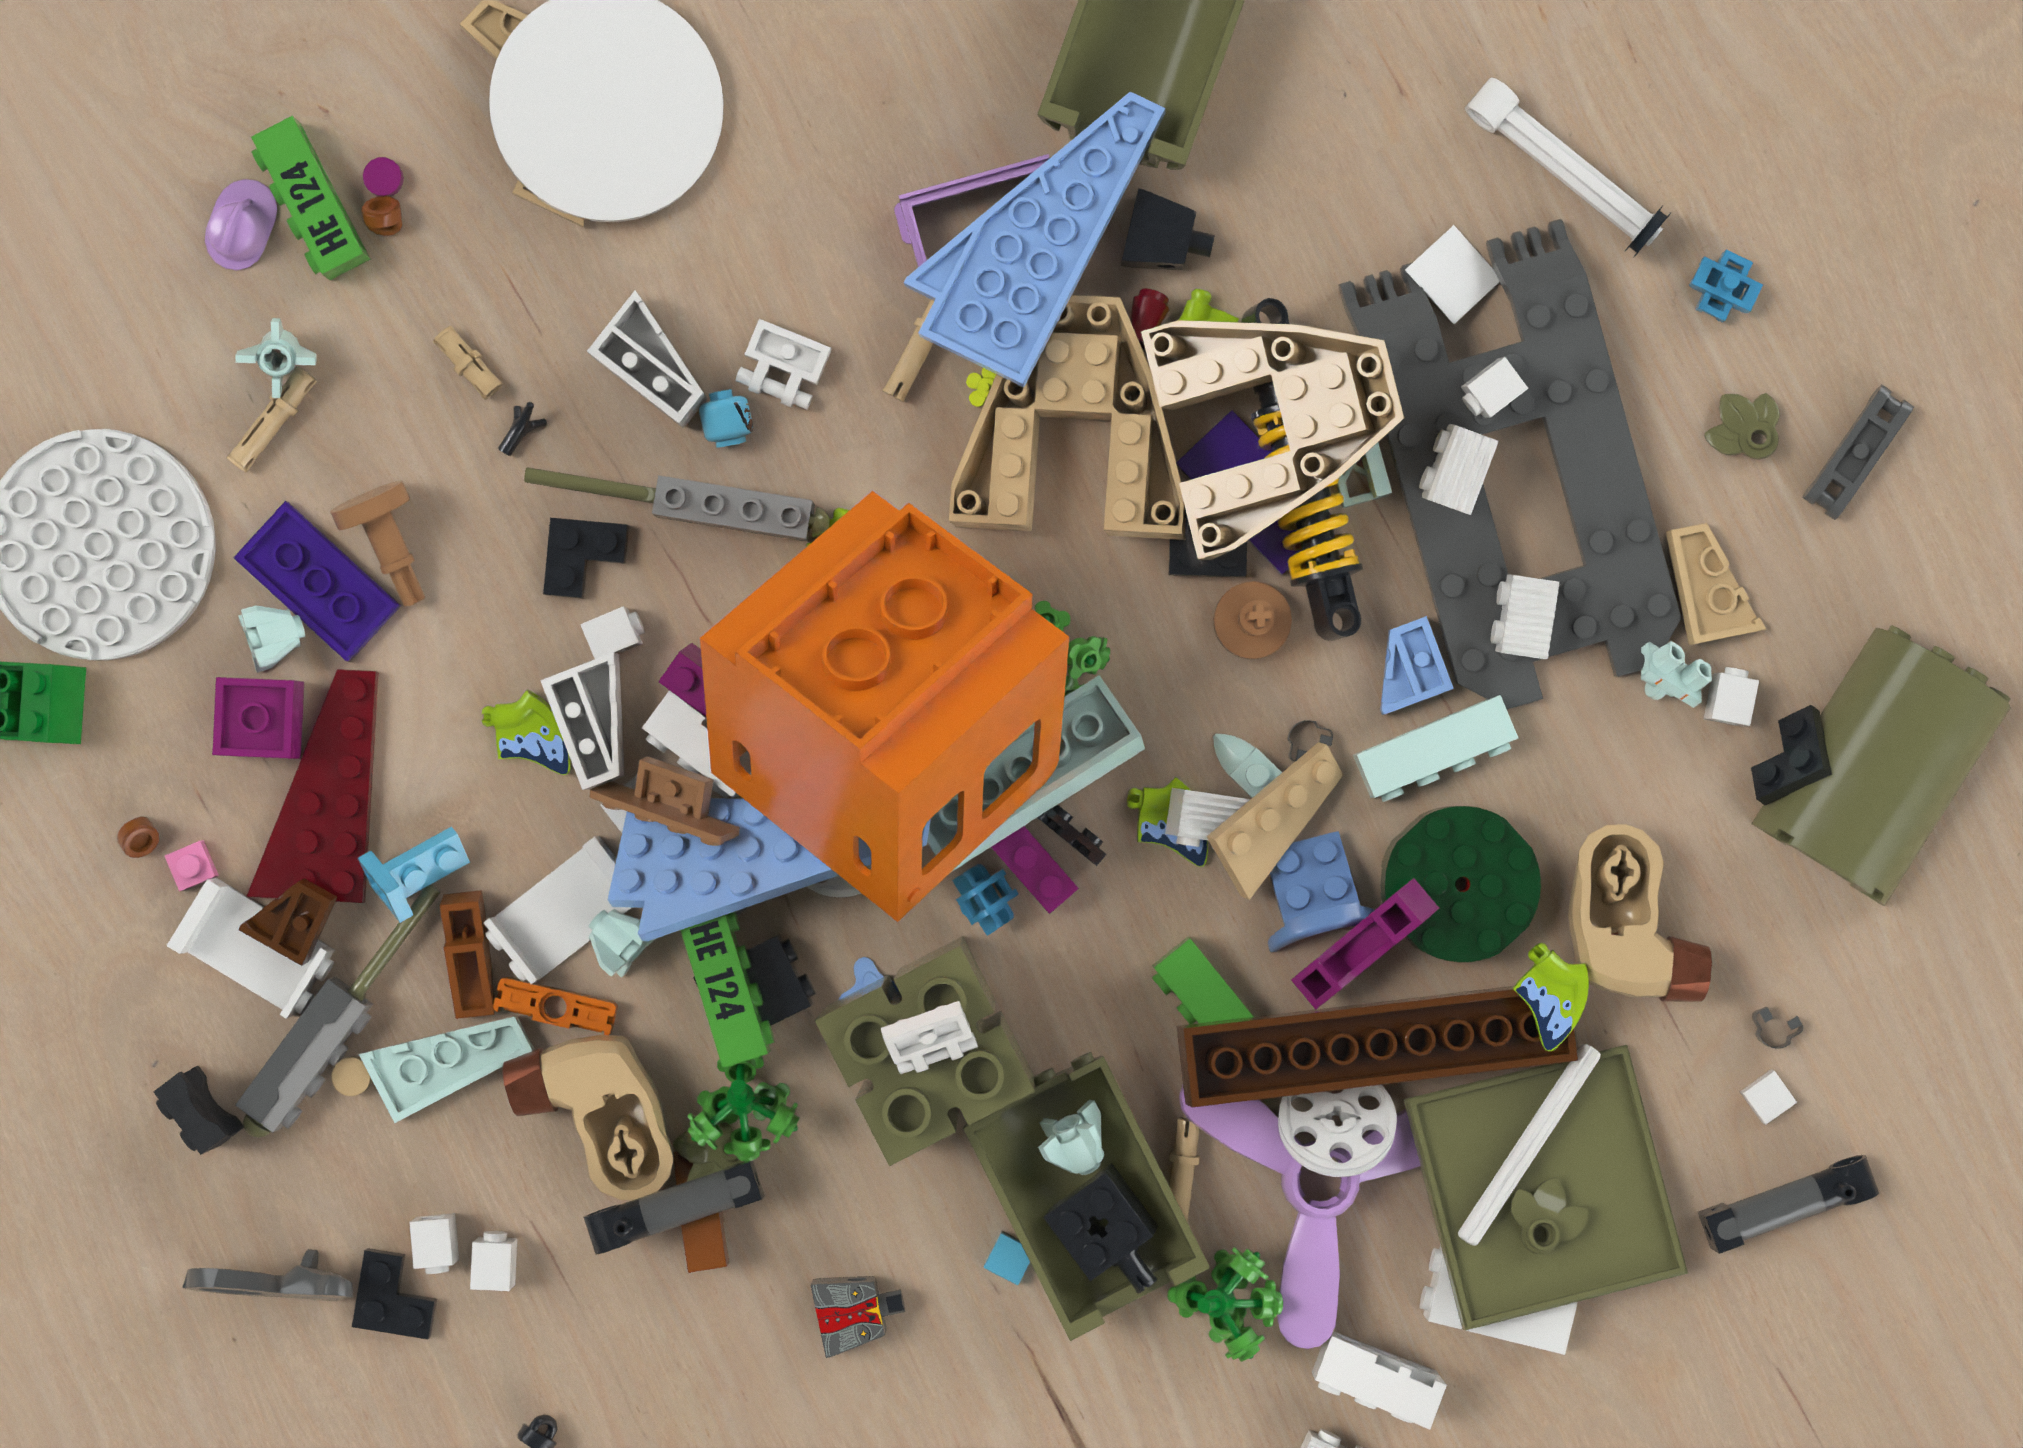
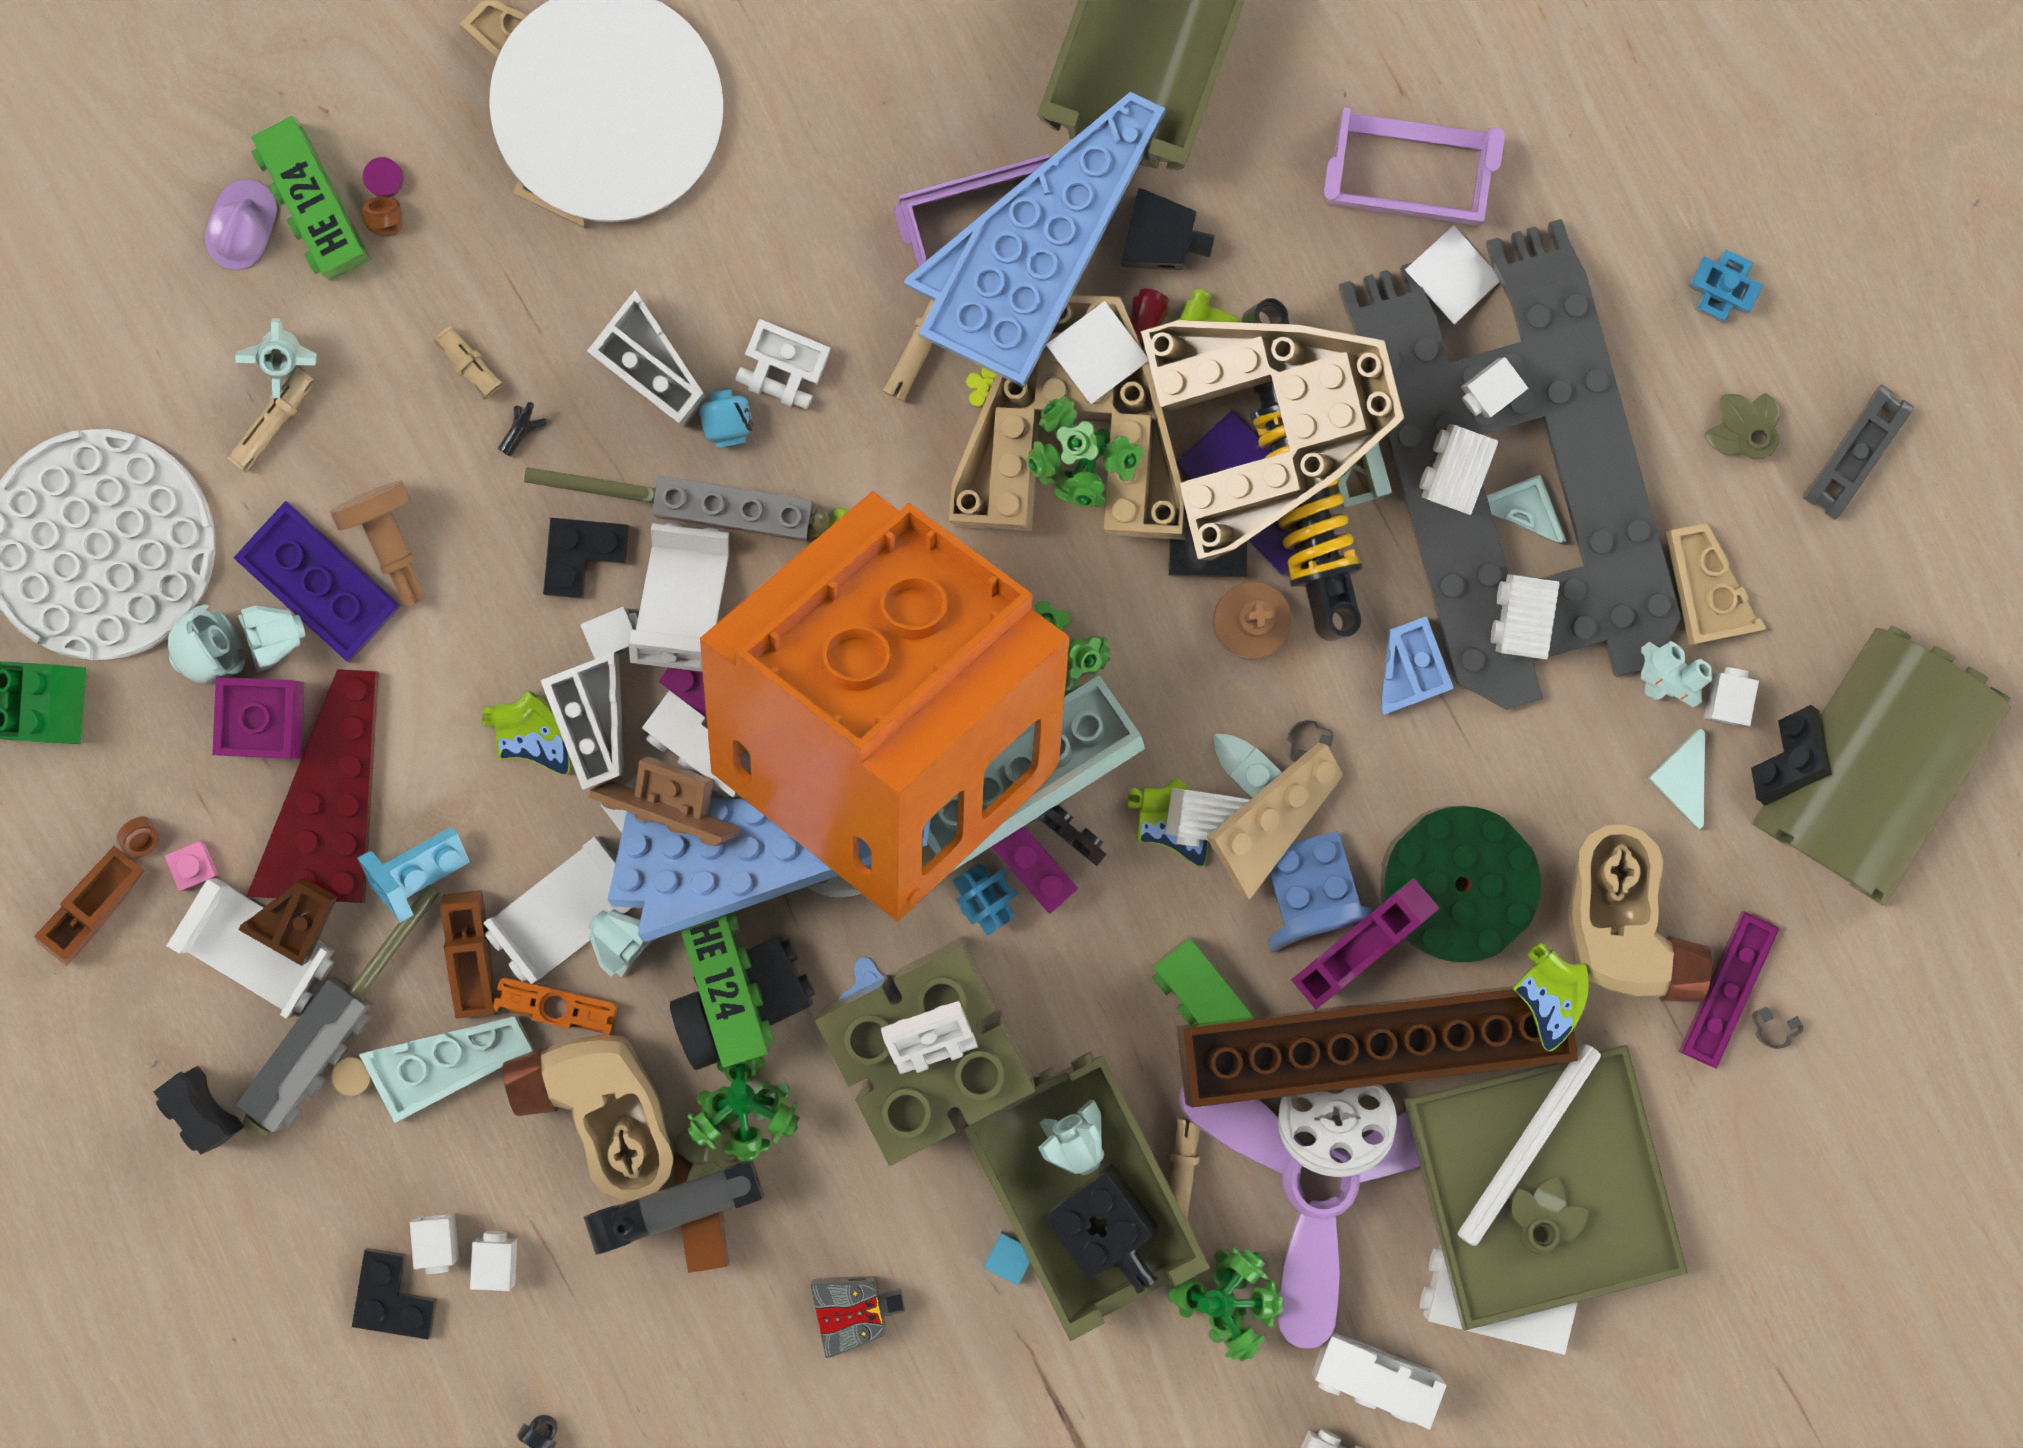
(89, 906): none -> dark orange slope
(204, 646): none -> light aqua cylinder
(301, 1282): dark grey animal -> none
(679, 595): none -> white panel
(694, 1030): none -> black tyre
(1083, 445): none -> bright green plant
(1097, 352): none -> white sticker
(1435, 747): light aqua brick -> none
(1489, 143): none -> lavender piece
(1497, 108): white piece -> none
(1529, 508): none -> light aqua tile
(1682, 778): none -> light aqua tile
(1729, 989): none -> magenta tile
(1768, 1097): white tile -> none
(1844, 1183): piece -> none

